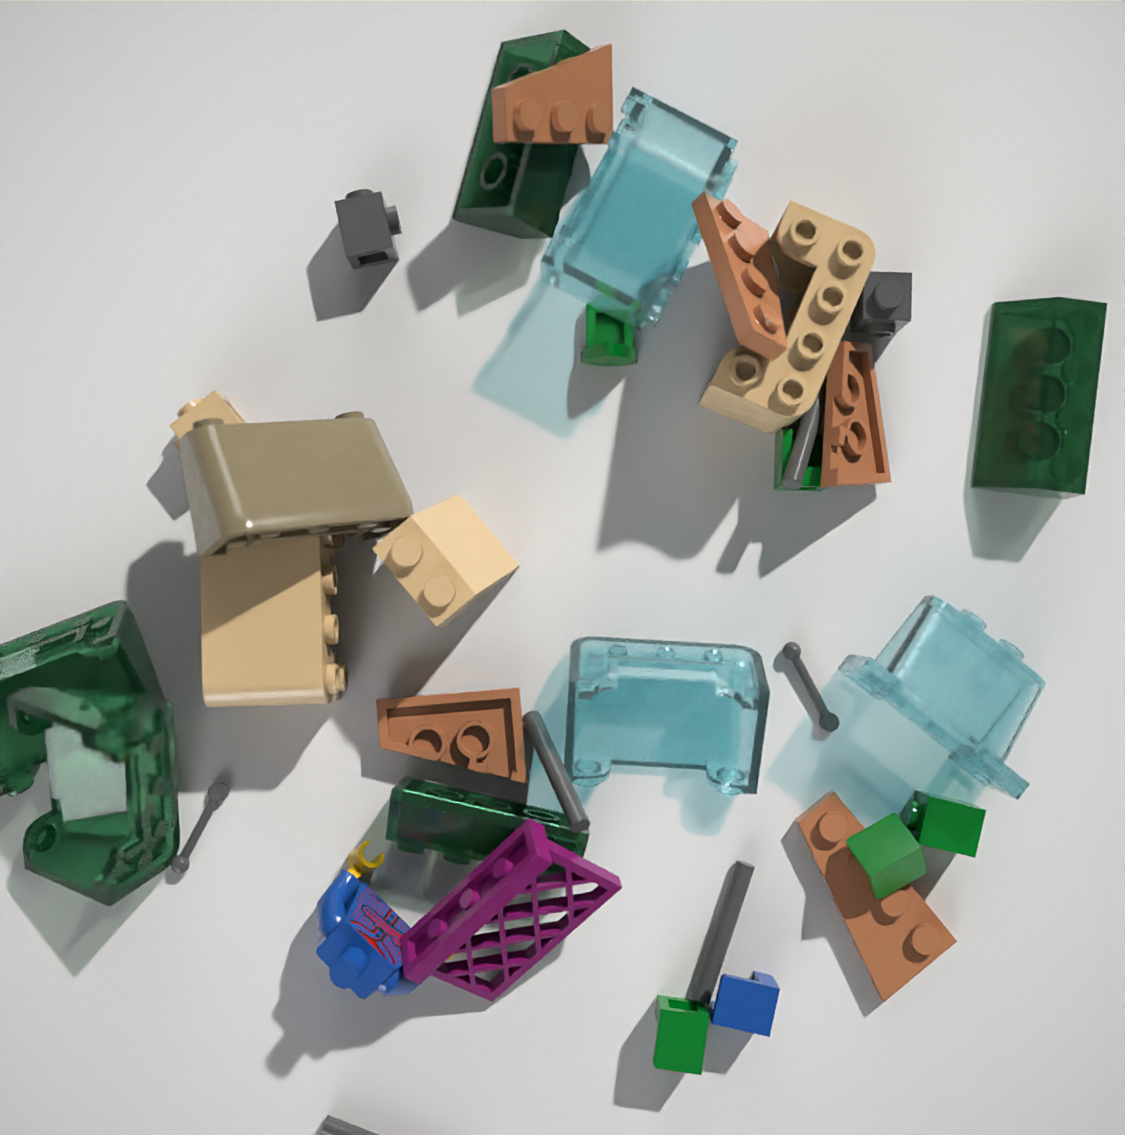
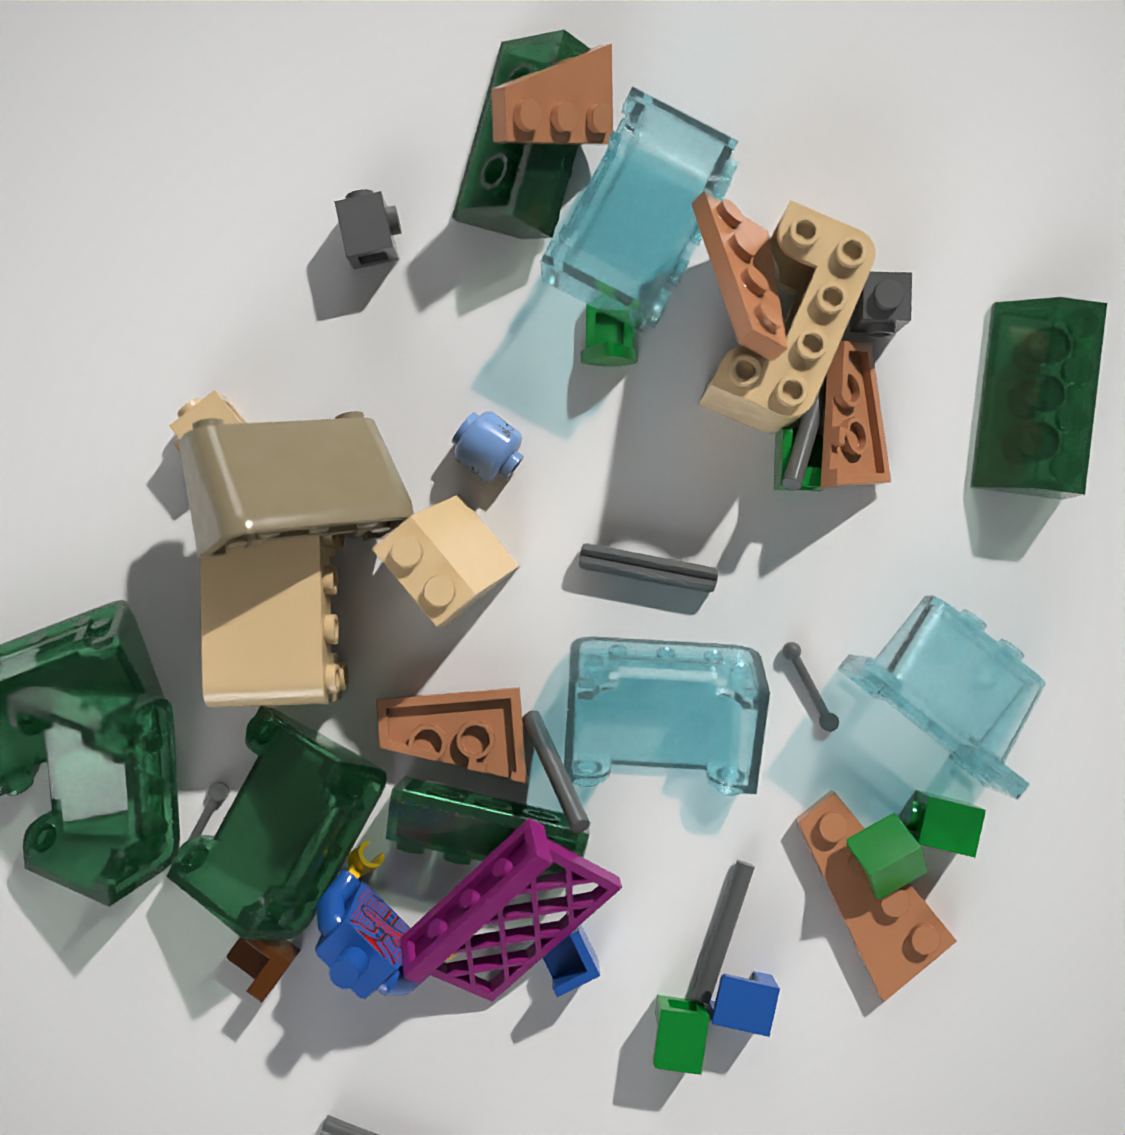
(263, 961): none -> reddish brown panel
(282, 831): none -> clear green windscreen
(487, 446): none -> medium blue head
(572, 962): none -> blue panel
(648, 568): none -> dark grey axle

